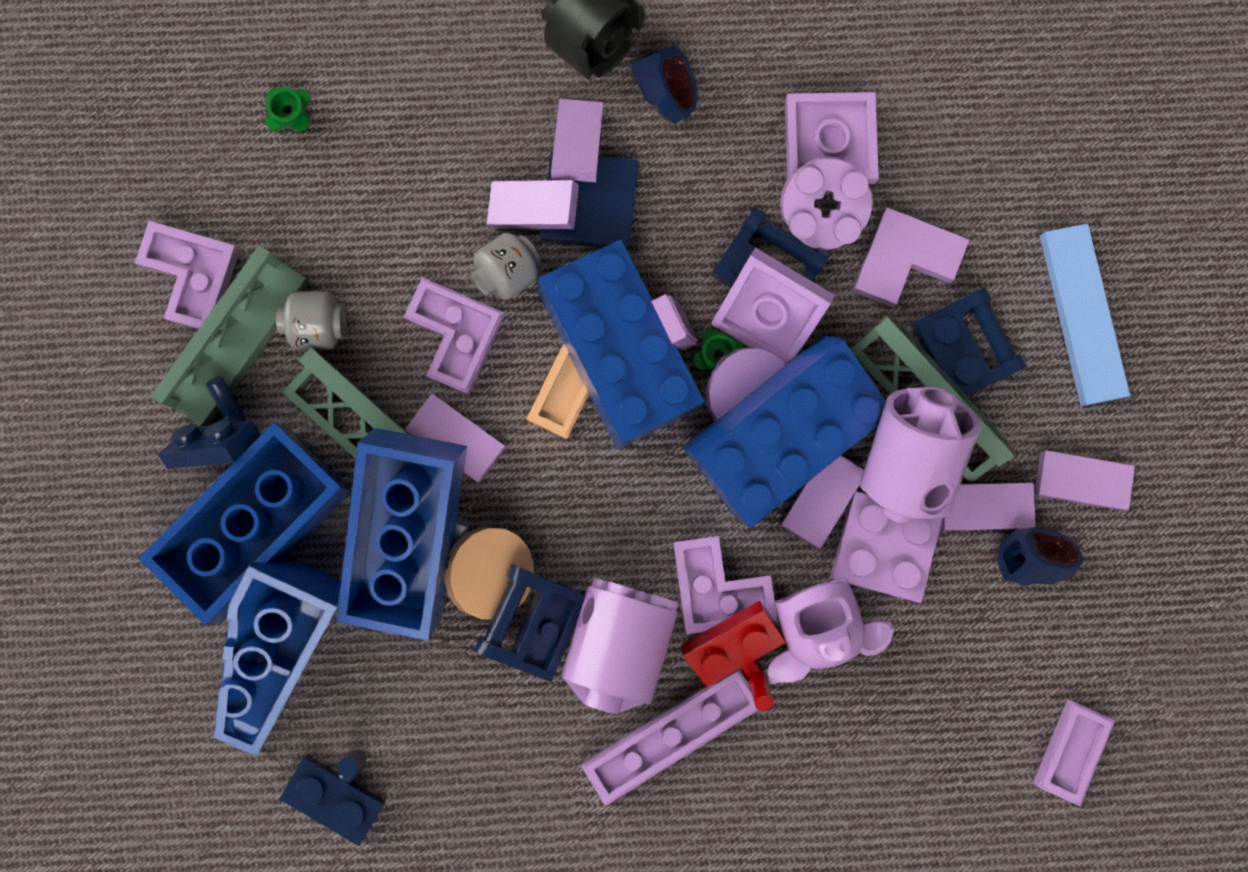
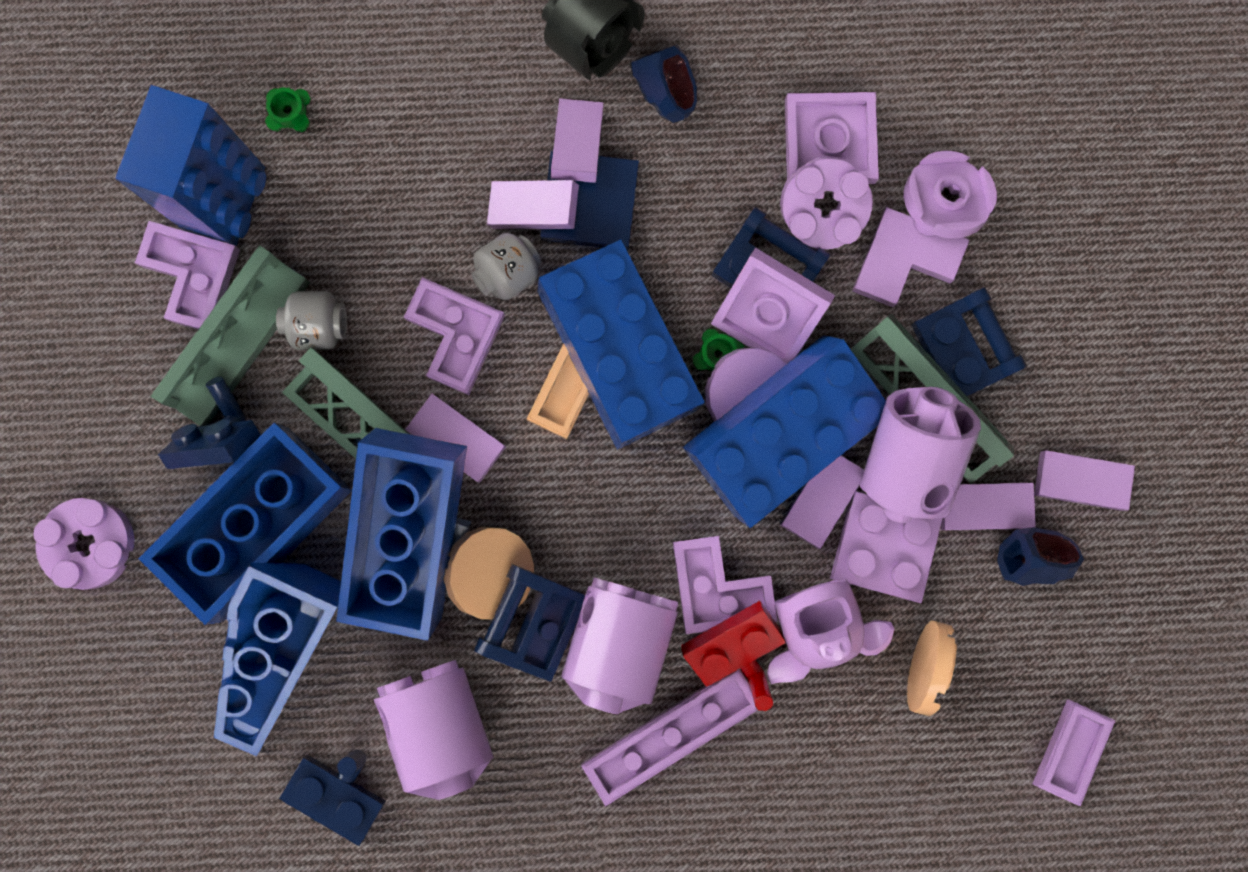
(58, 536): none -> lavender plate
(192, 167): none -> blue brick
(434, 732): none -> lavender cylinder
(675, 322): lavender tile -> none
(931, 668): none -> light nougat tile
(943, 217): none -> lavender plate
(1084, 315): light blue tile -> none

